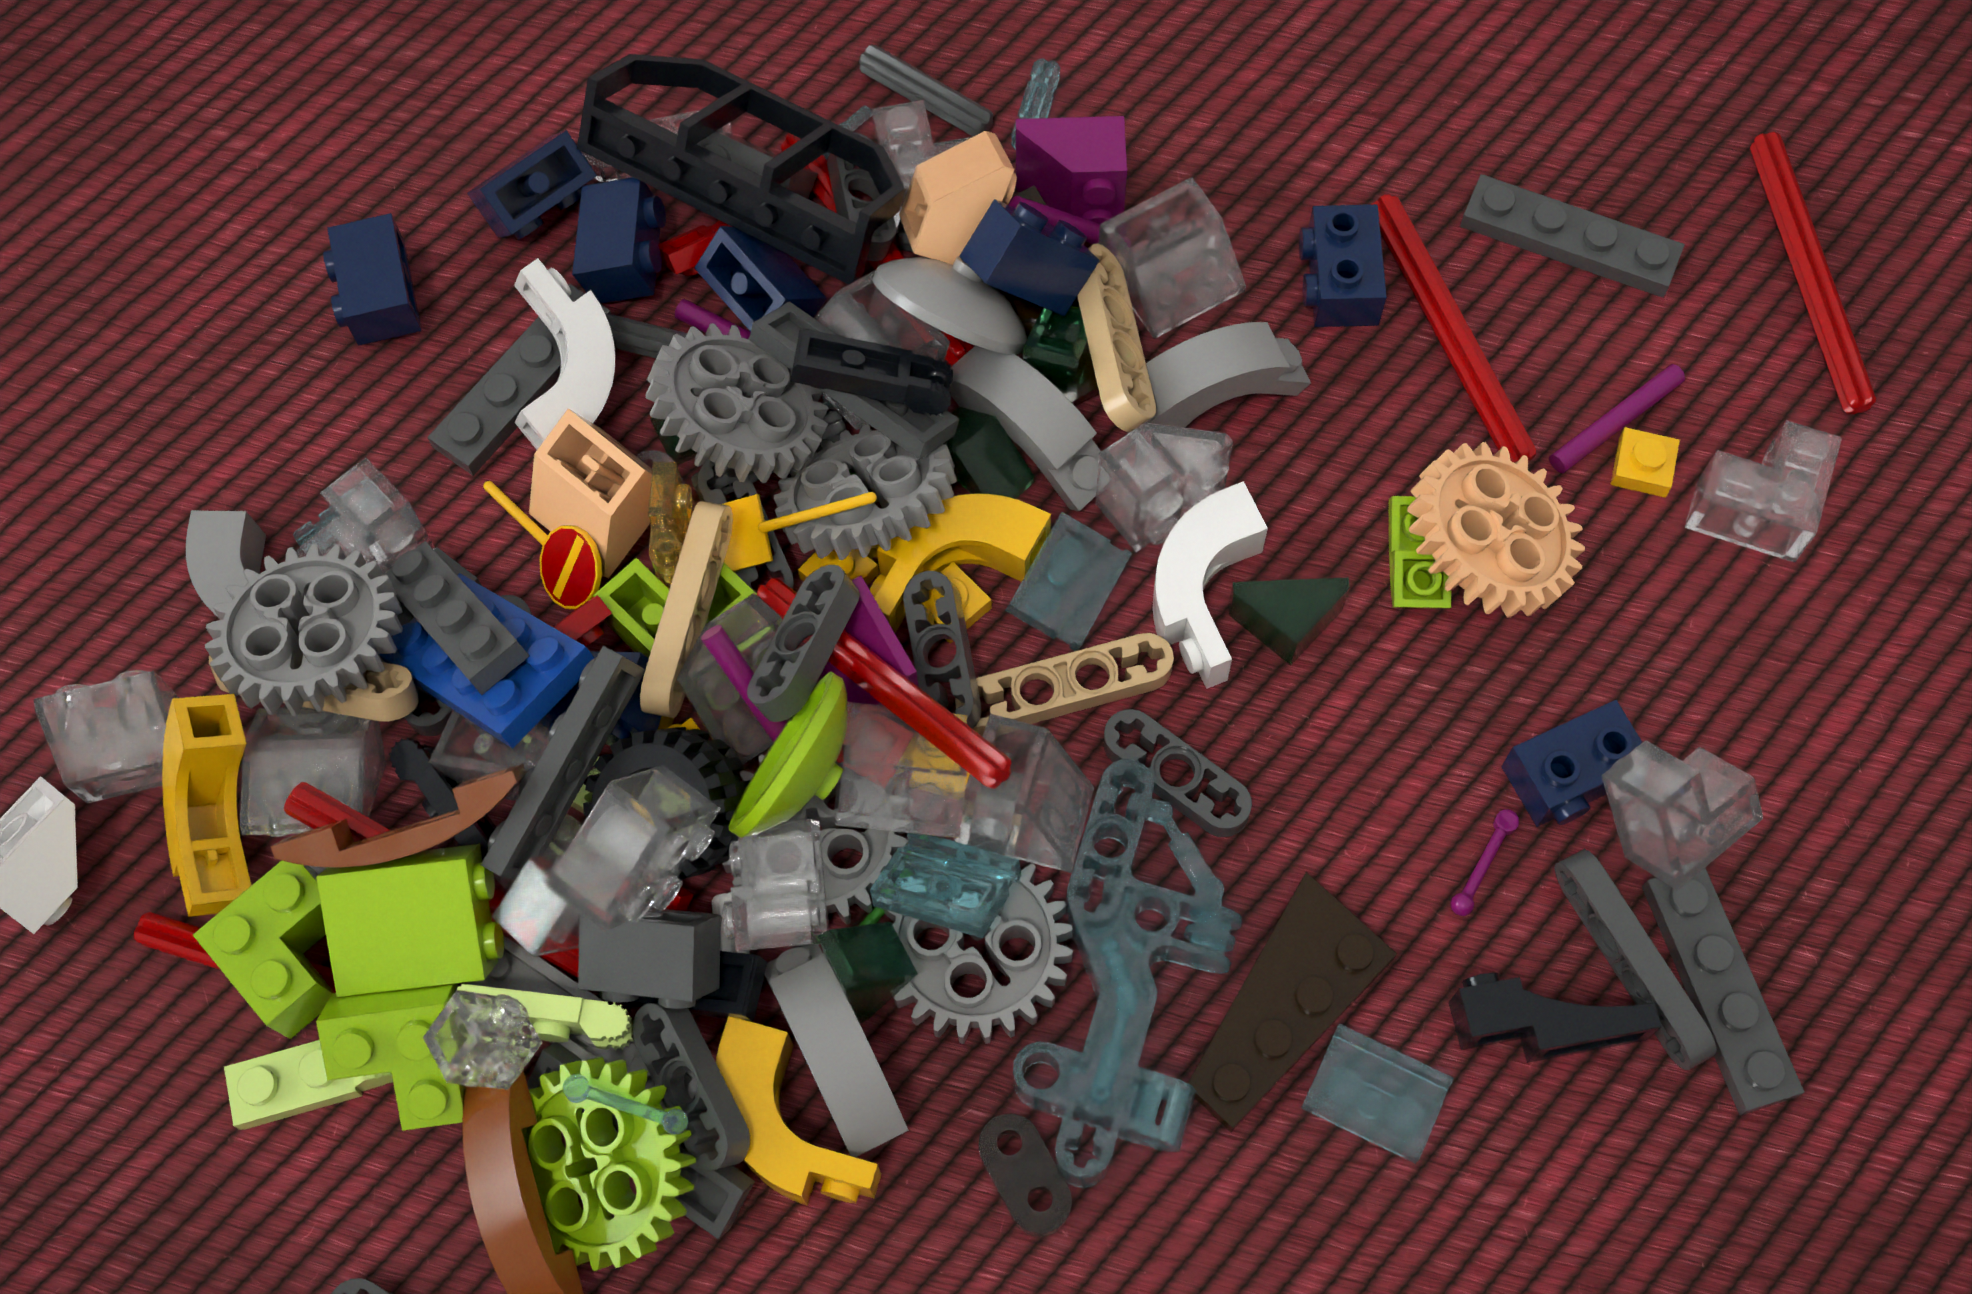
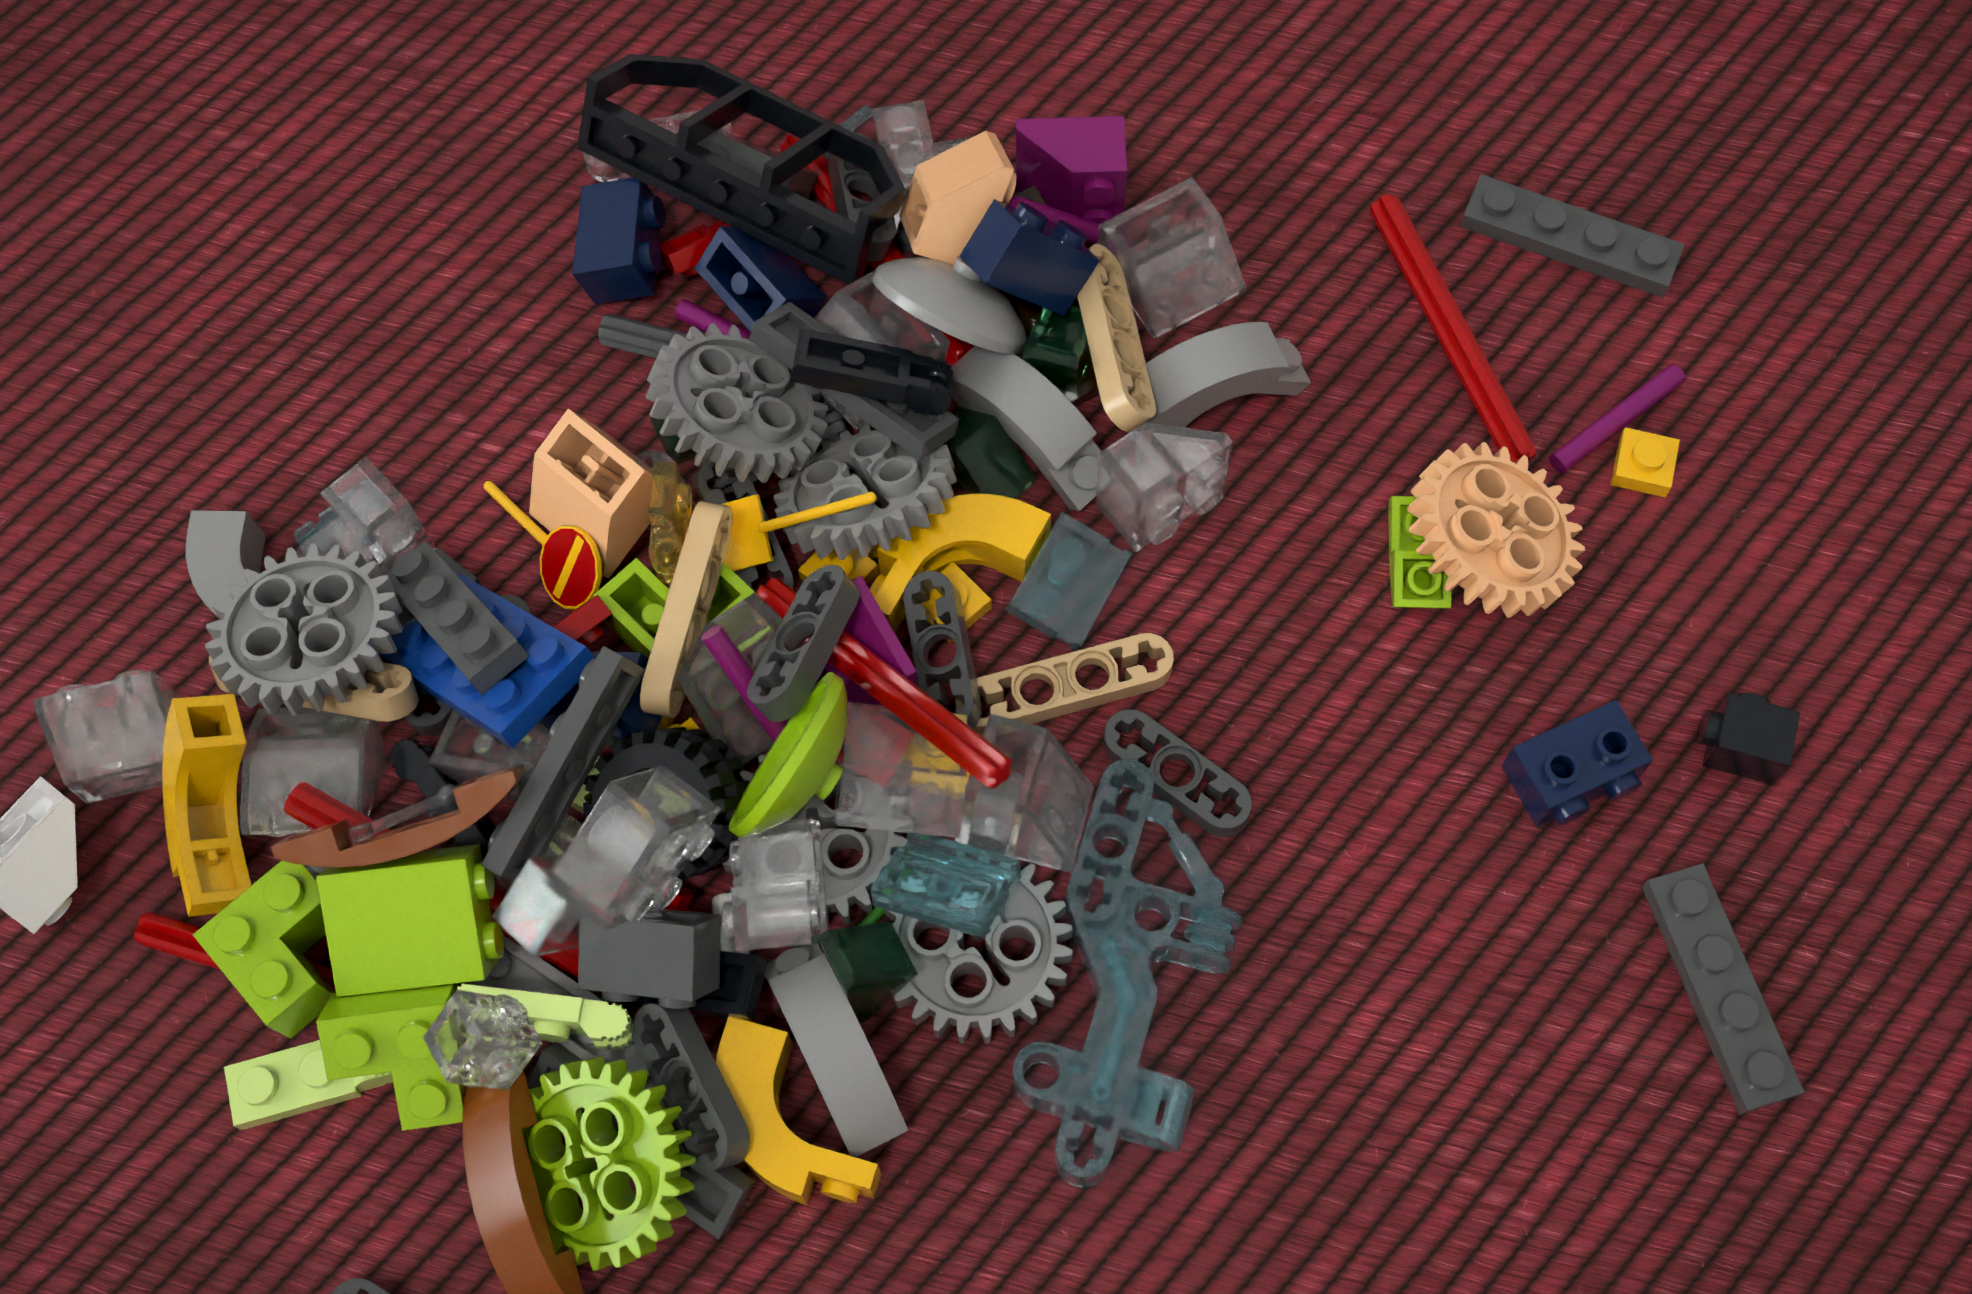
(367, 830): none -> clear hinge
(372, 280): dark blue brick -> none
(490, 408): dark grey plate -> none
(532, 185): dark blue brick -> none
(578, 1089): clear light blue hinge -> none
(584, 350): white arch -> none
(920, 86): dark grey axle -> none
(1024, 1173): clear smoke plate -> none
(1038, 92): clear light blue axle -> none
(1203, 542): white arch -> none
(1288, 612): clear green slope -> none
(1294, 993): dark brown wing -> none
(1344, 265): dark blue brick -> none
(1377, 1093): clear light blue plate -> none
(1502, 1011): black slope -> none
(1504, 824): magenta hinge -> none
(1635, 958): dark grey beam -> none
(1678, 811): clear brick -> none
(1749, 737): none -> black brick
(1772, 503): clear brick -> none
(1813, 274): red axle -> none

